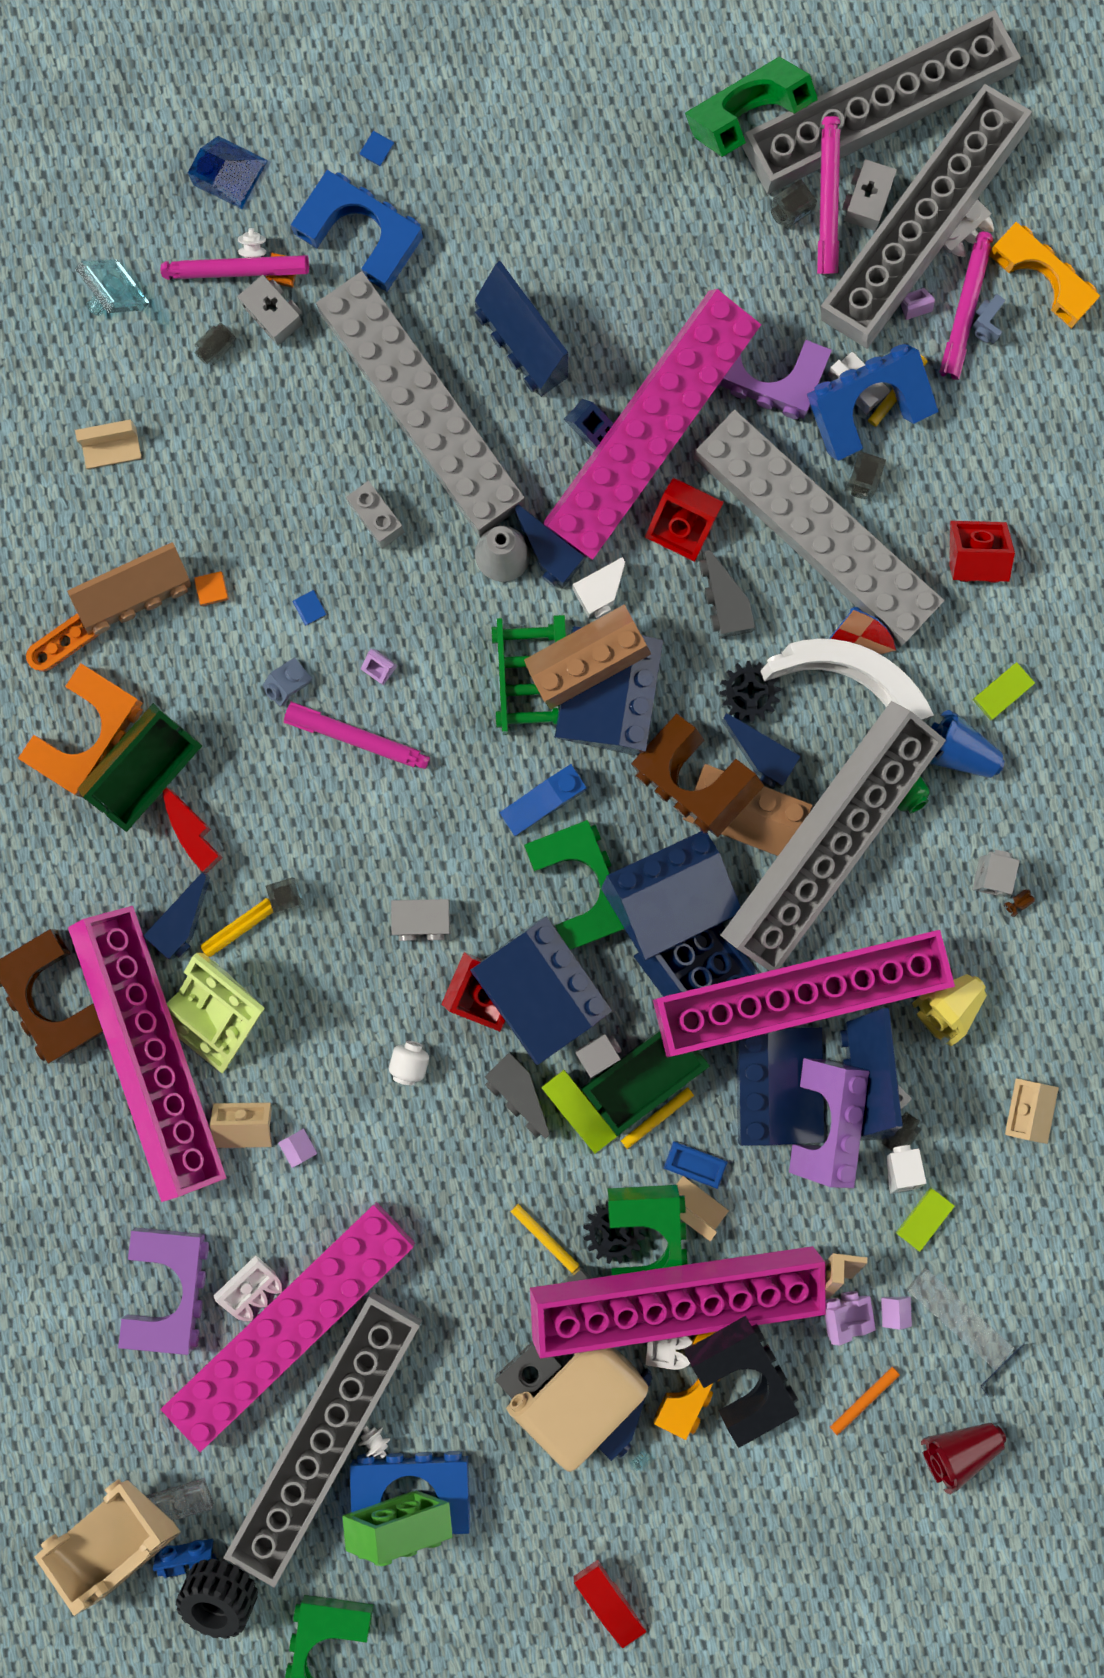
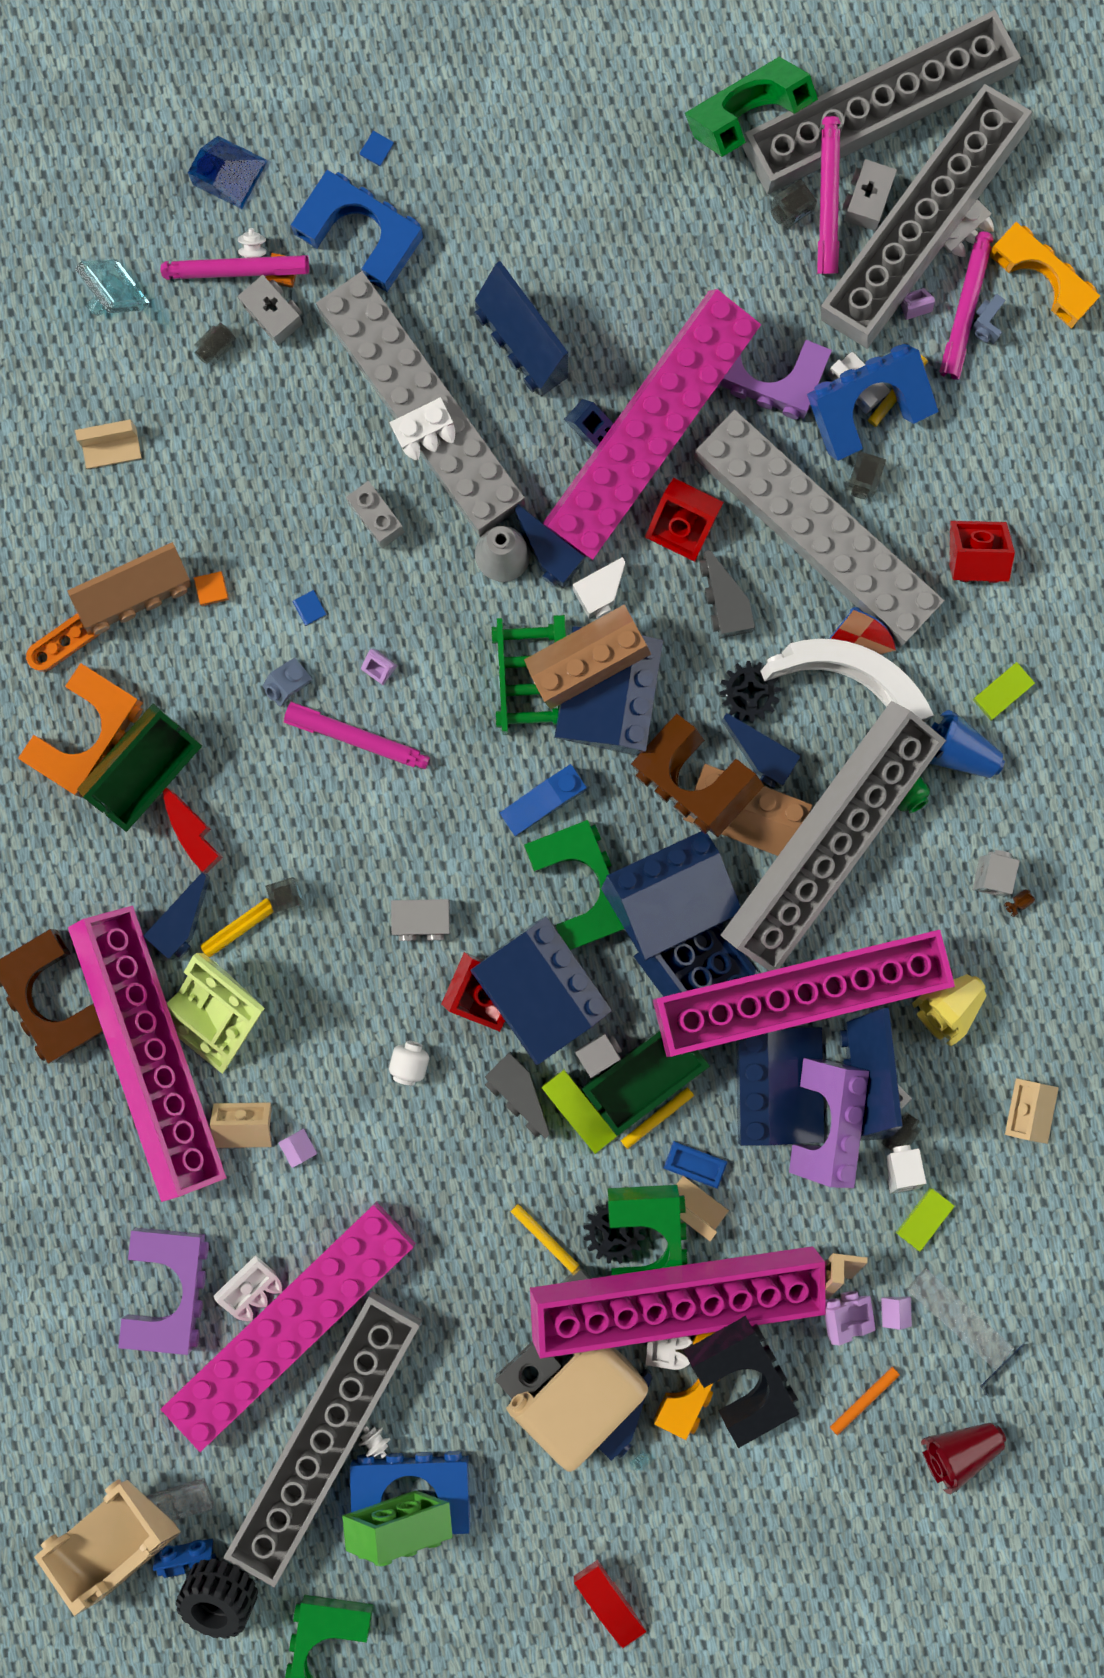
(423, 426): none -> white plate

